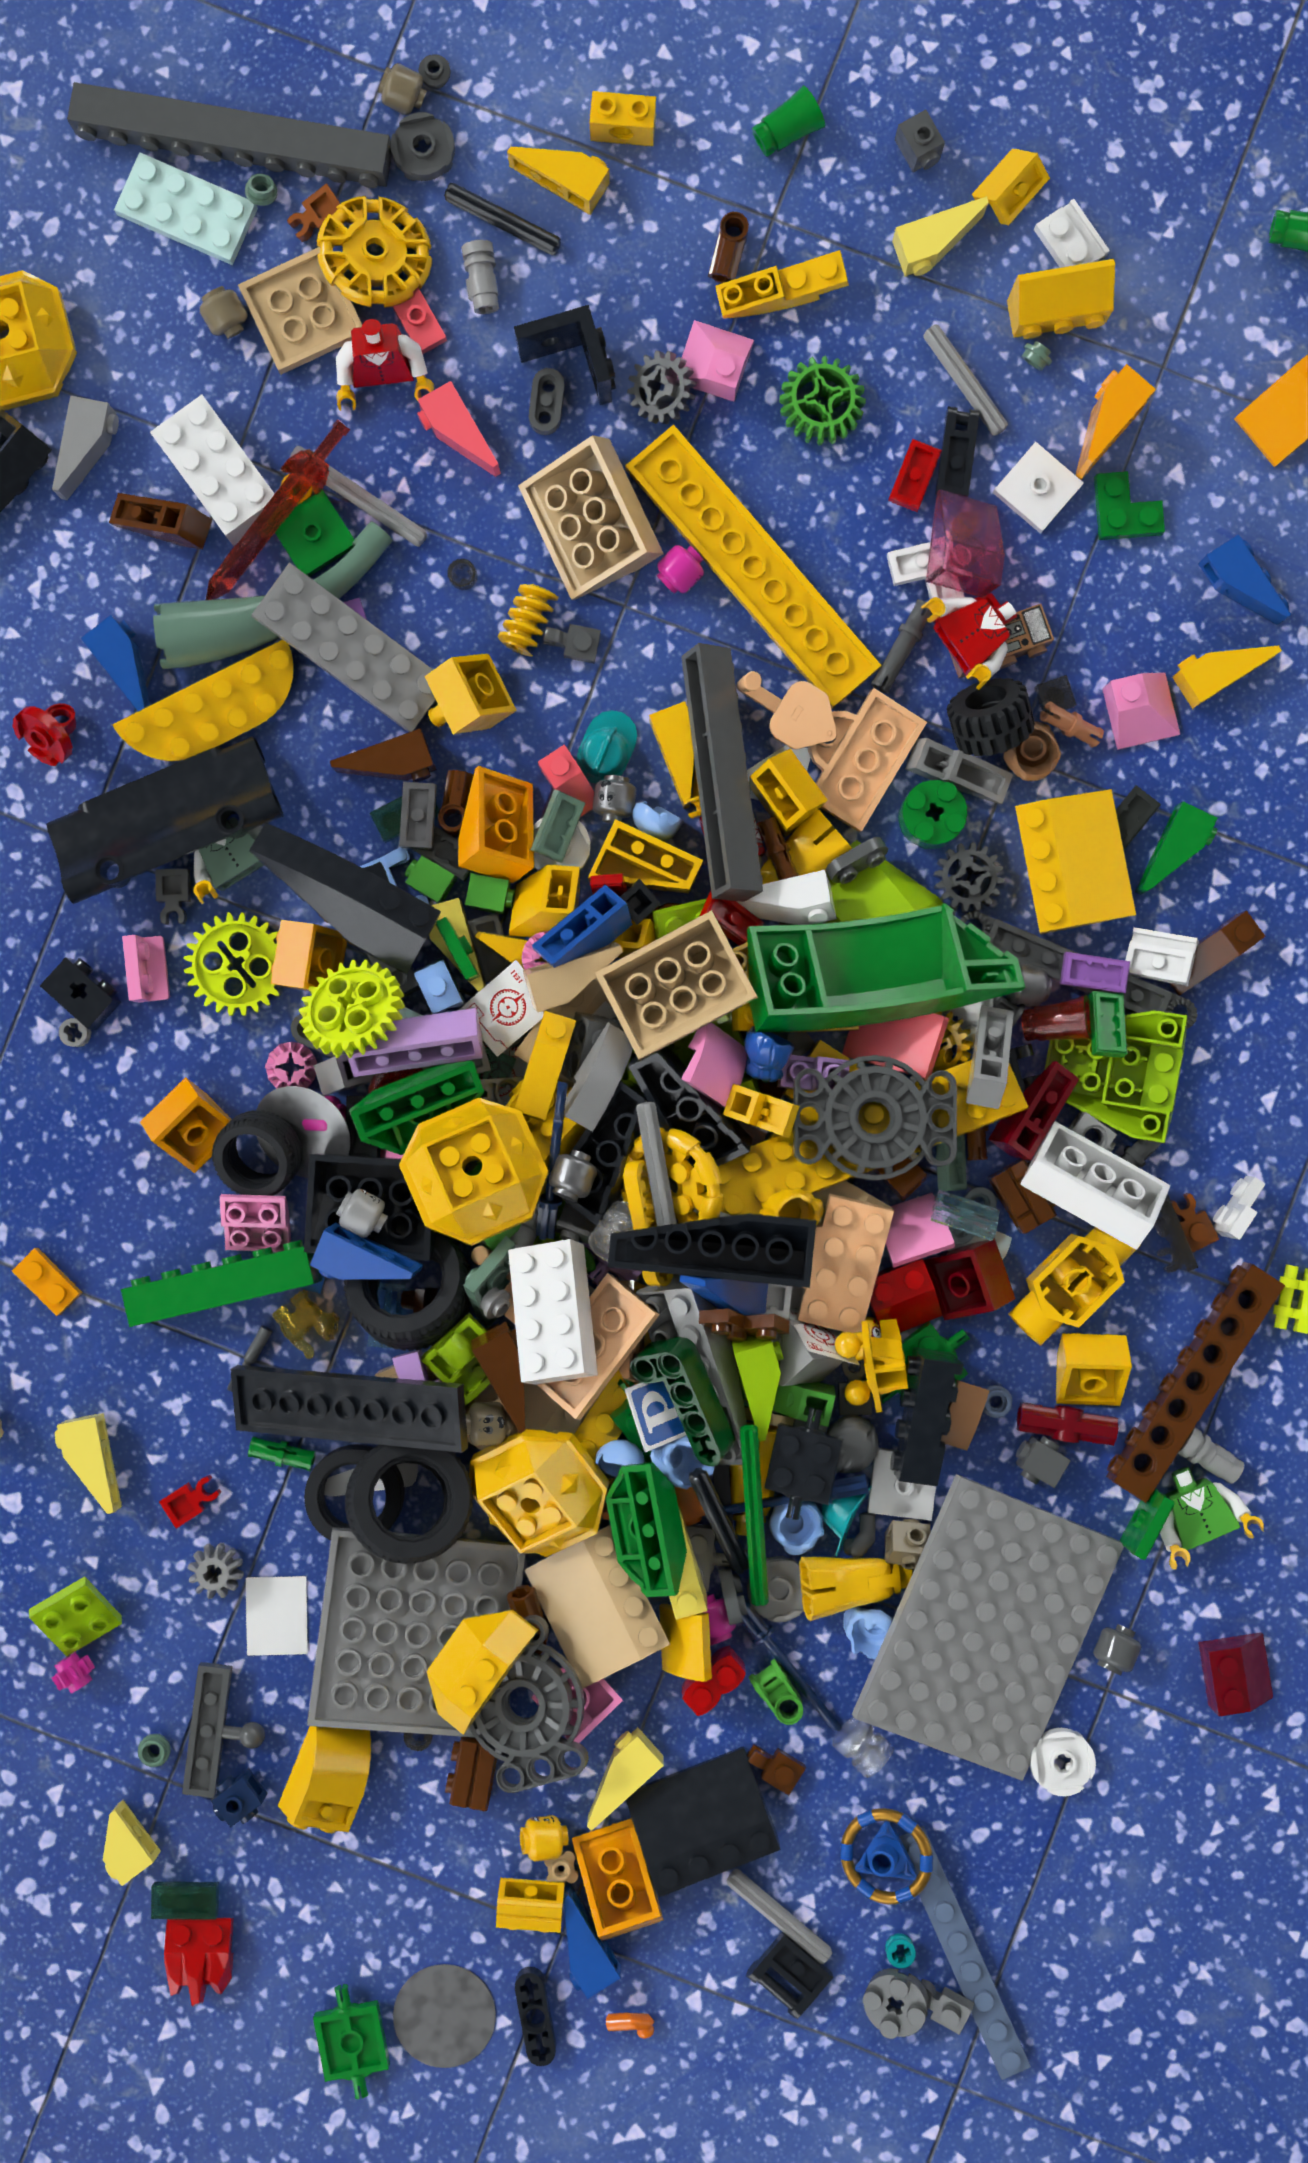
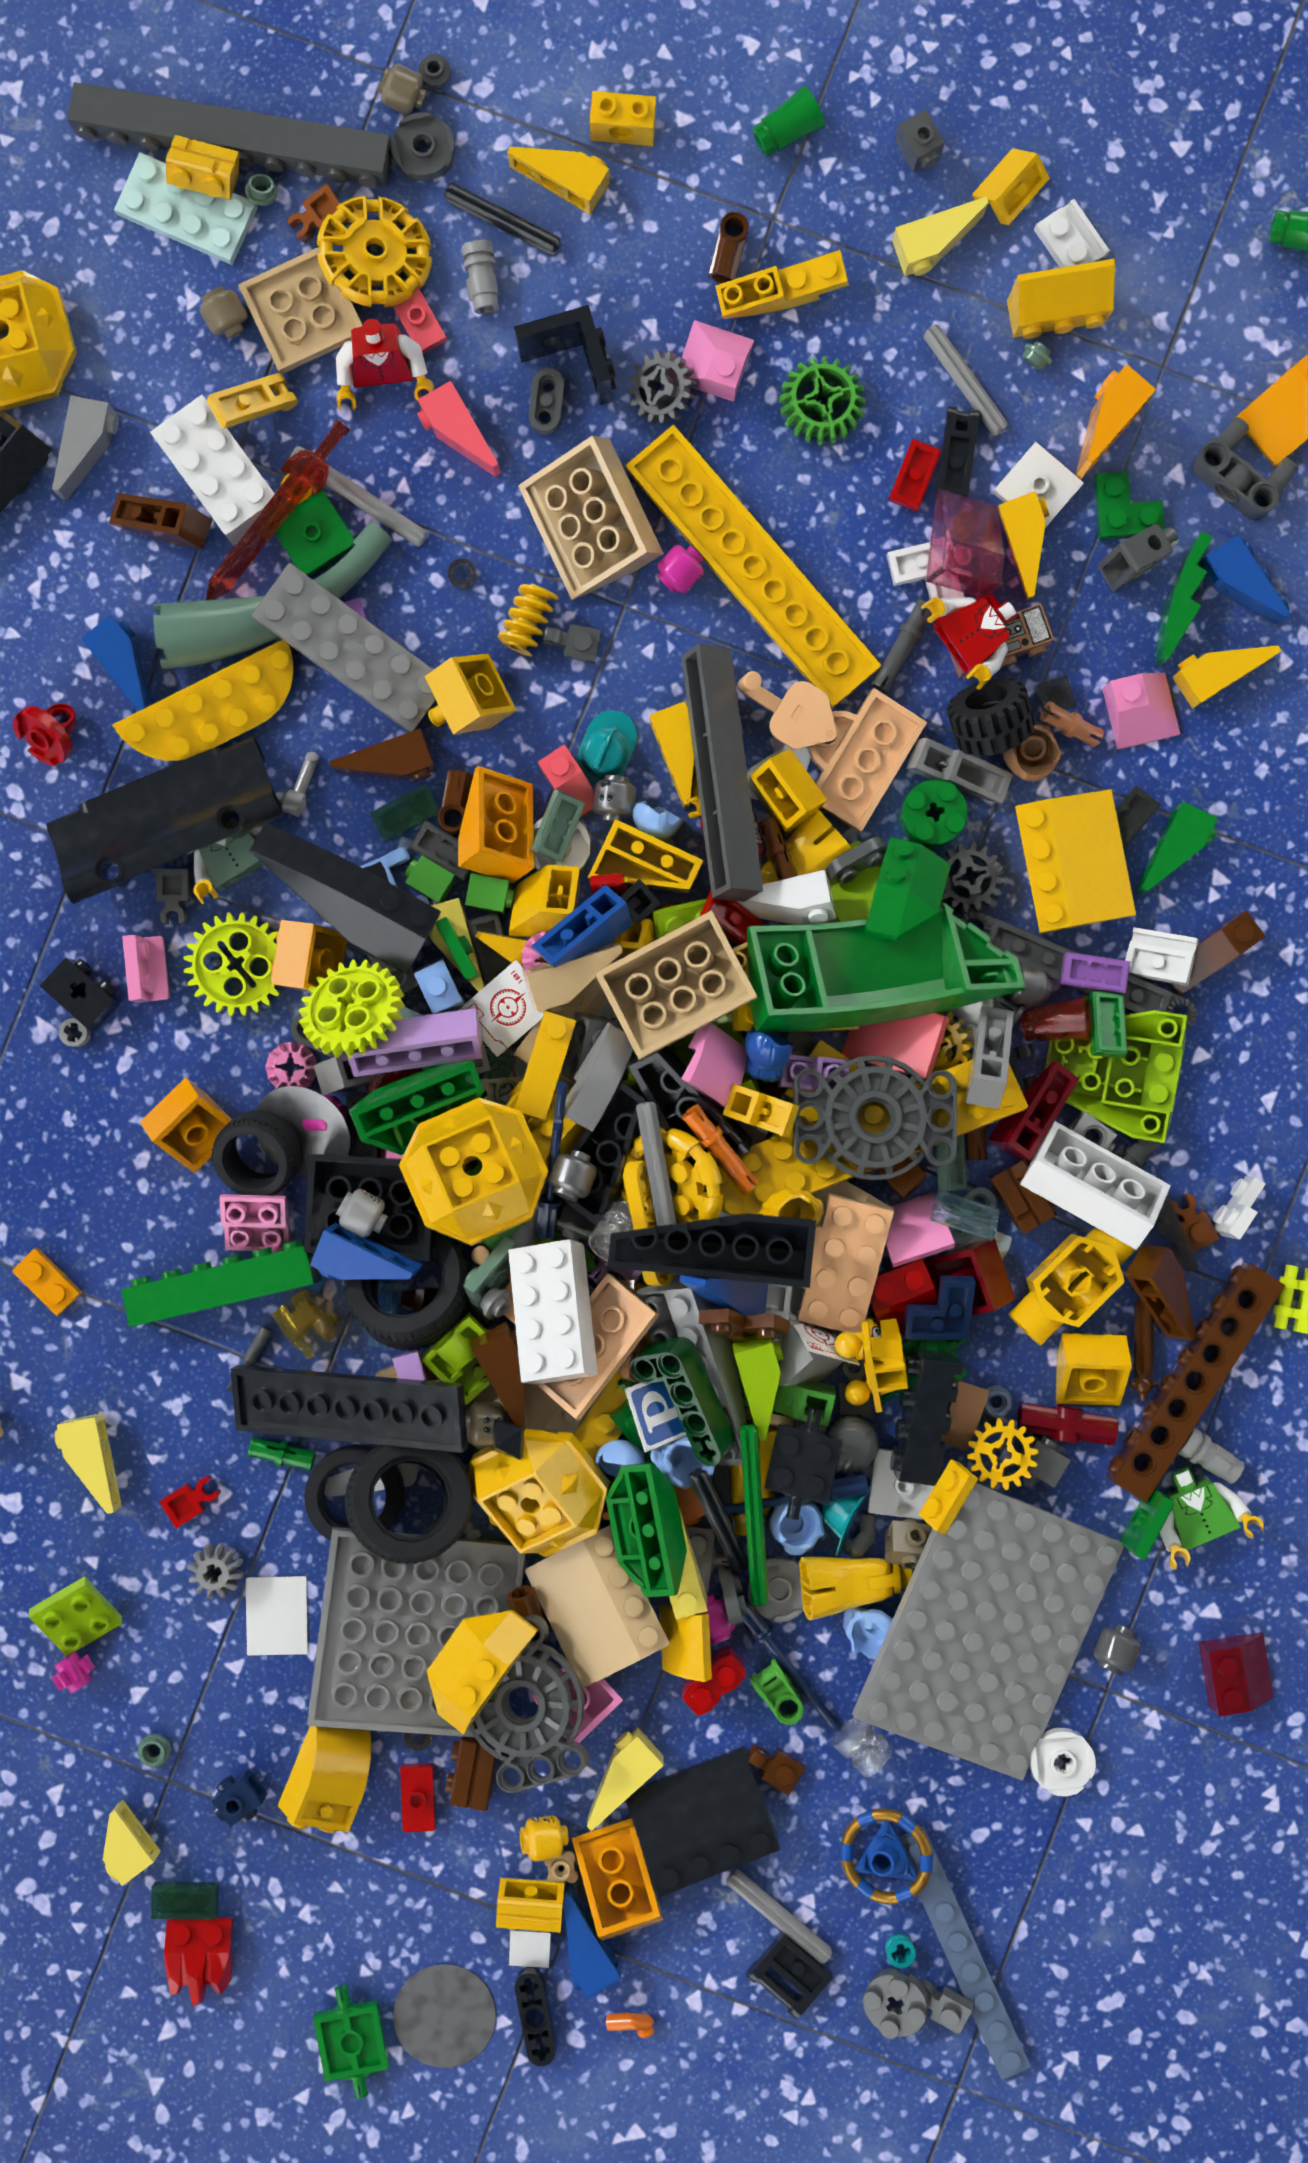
(202, 167): none -> yellow brick
(210, 1729): dark grey plate -> none
(251, 400): none -> yellow plate
(295, 800): none -> light grey piece
(418, 815): flat silver plate -> none
(418, 1797): none -> red plate
(508, 1439): none -> black slope
(529, 1949): none -> white sticker
(712, 1139): none -> orange pin
(906, 889): none -> green wedge
(948, 1318): none -> dark blue plate
(948, 1496): none -> yellow plate
(987, 1449): none -> yellow gear
(1024, 530): none -> yellow slope
(1137, 555): none -> dark grey torso
(1143, 1349): none -> reddish brown wheel
(1163, 1290): none -> reddish brown slope
(1179, 606): none -> green slope
(1237, 479): none -> dark grey piece

